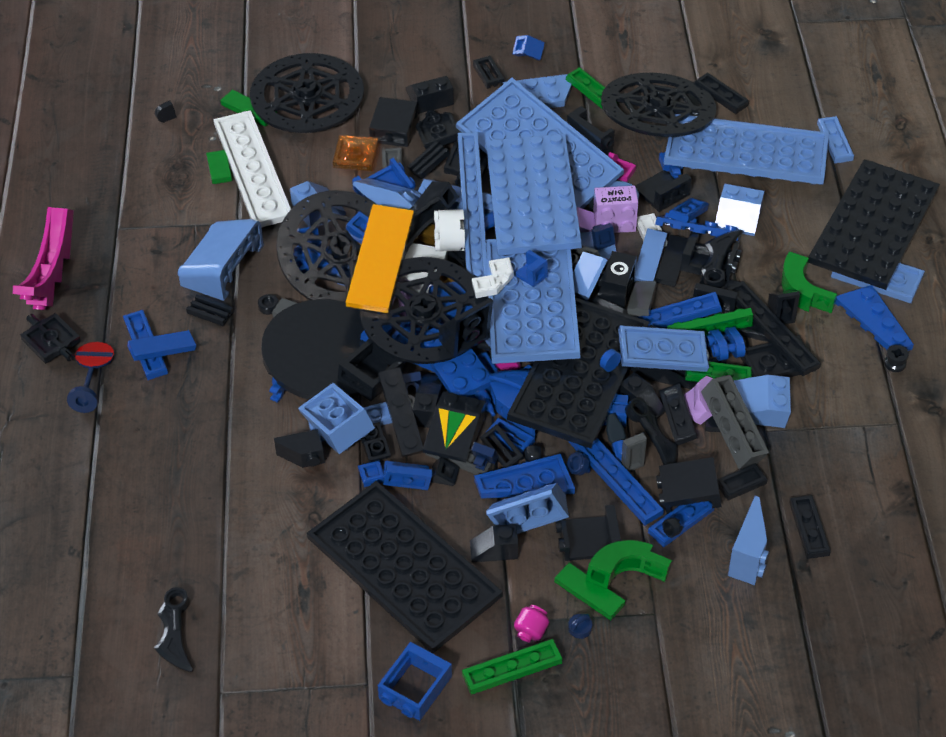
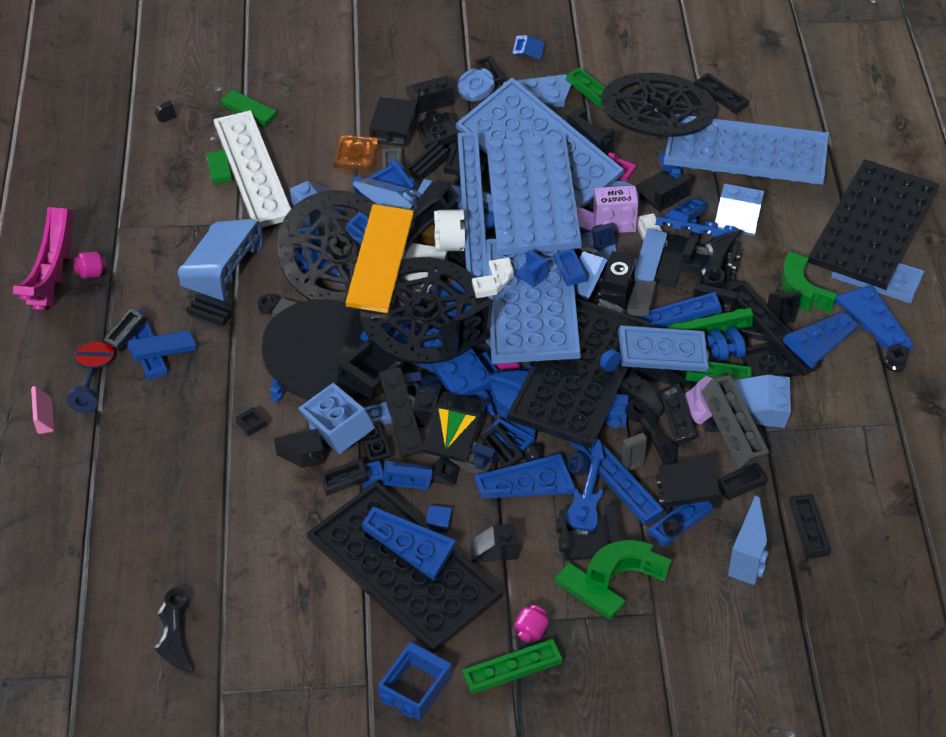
(42, 411): none -> bright pink slope
(50, 338): black plate -> none
(89, 264): none -> dark pink head
(125, 329): none -> black tile
(251, 421): none -> black plate
(306, 92): black piece -> none
(344, 480): none -> black tile
(412, 542): none -> blue wing
(438, 517): none -> blue tile
(476, 84): none -> medium blue tile
(531, 508): medium blue slope -> none
(570, 267): none -> blue tile
(580, 626): dark blue tile -> none
(582, 512): none -> blue piece
(615, 435): black piece -> none
(820, 338): none -> blue wing
(837, 142): medium blue tile -> none

